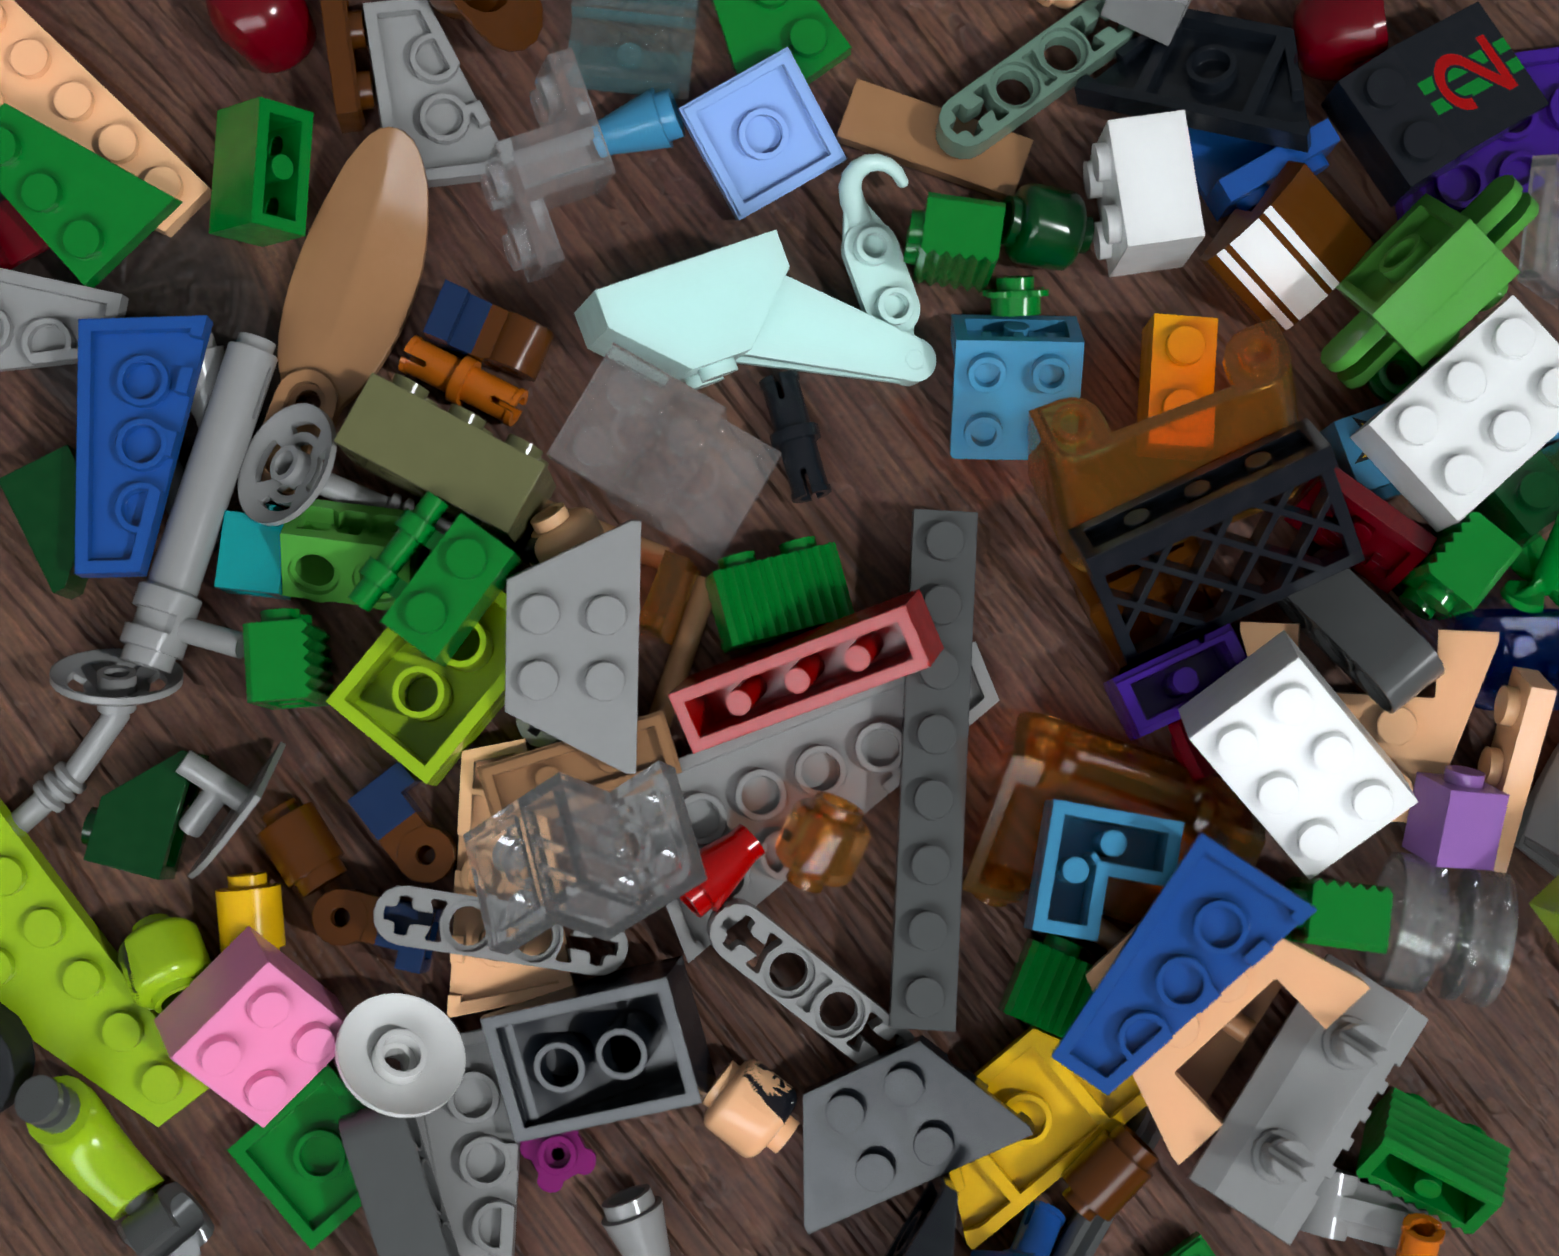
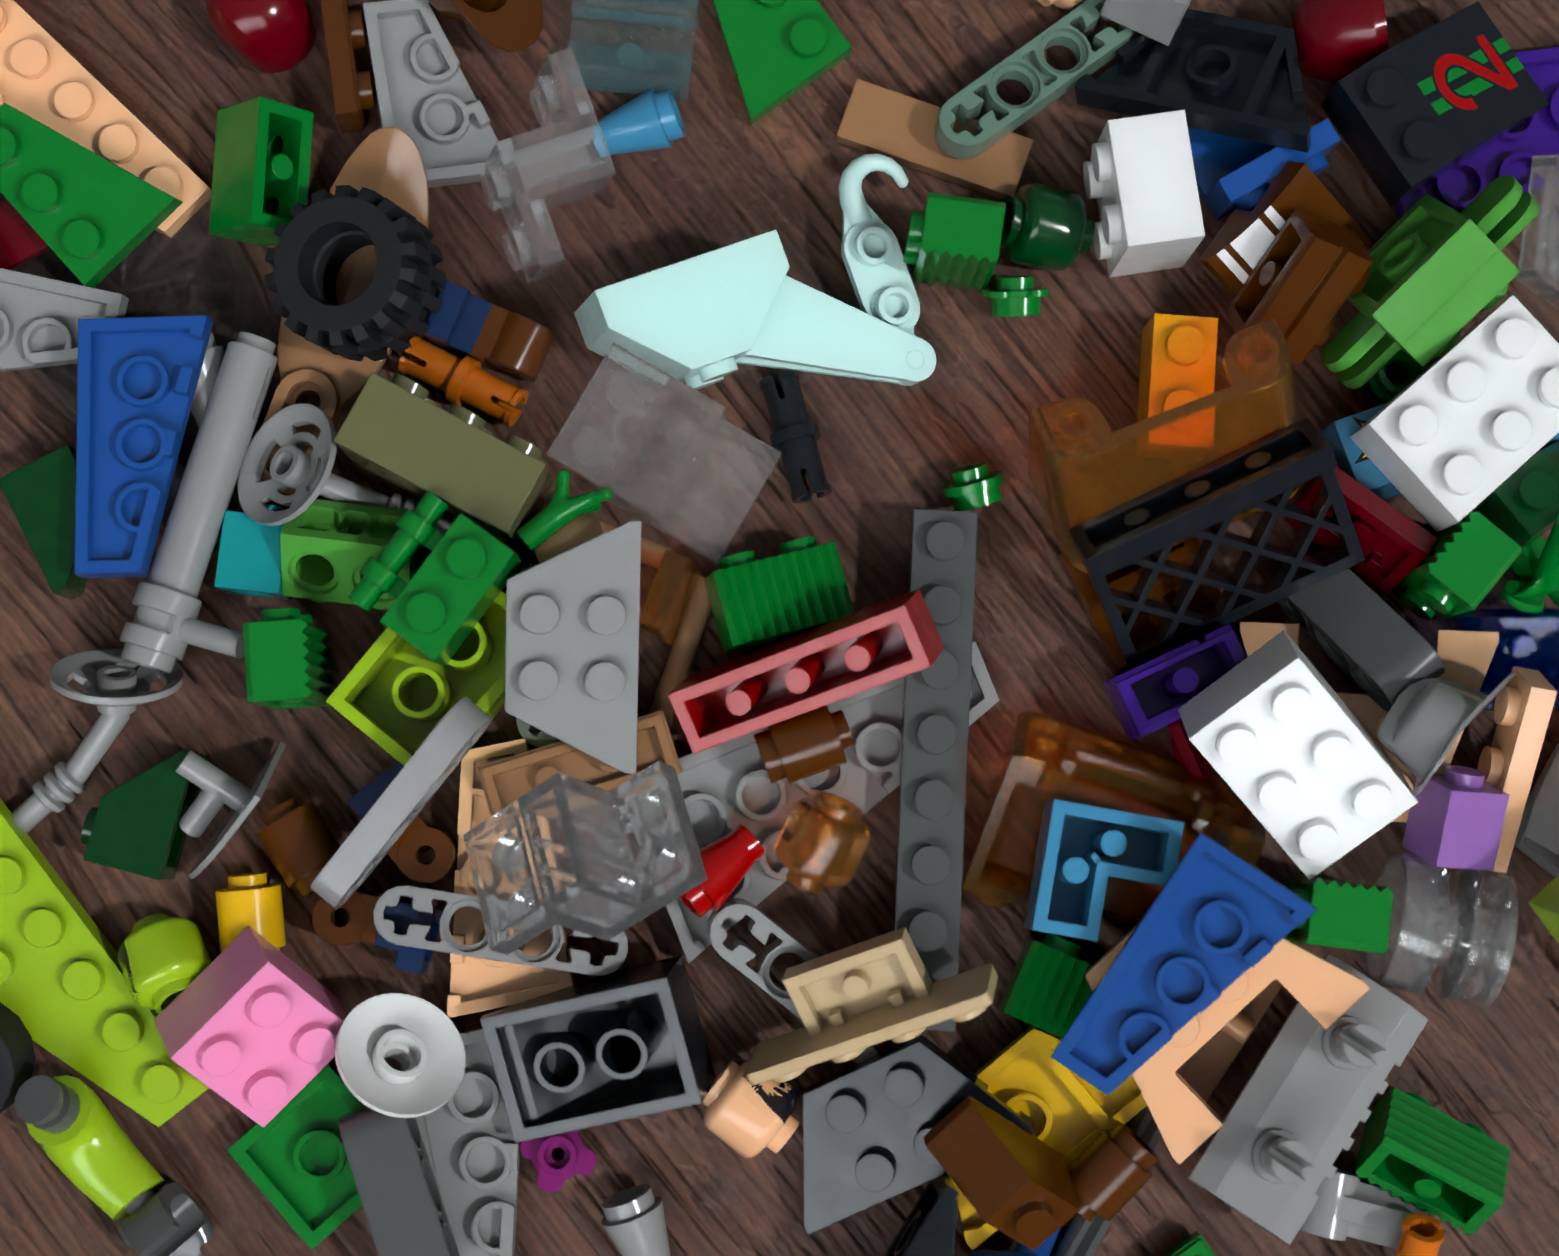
(316, 248): none -> black tyre
(401, 802): none -> light grey beam
(561, 511): none -> green bar
(761, 133): light blue tile -> none
(804, 745): none -> reddish brown brick
(863, 999): none -> tan bracket
(974, 487): none -> green plate
(1004, 373): dark azure bracket -> none
(1004, 1172): none -> reddish brown slope
(1303, 281): none -> reddish brown brick
(1429, 720): none -> light grey piece

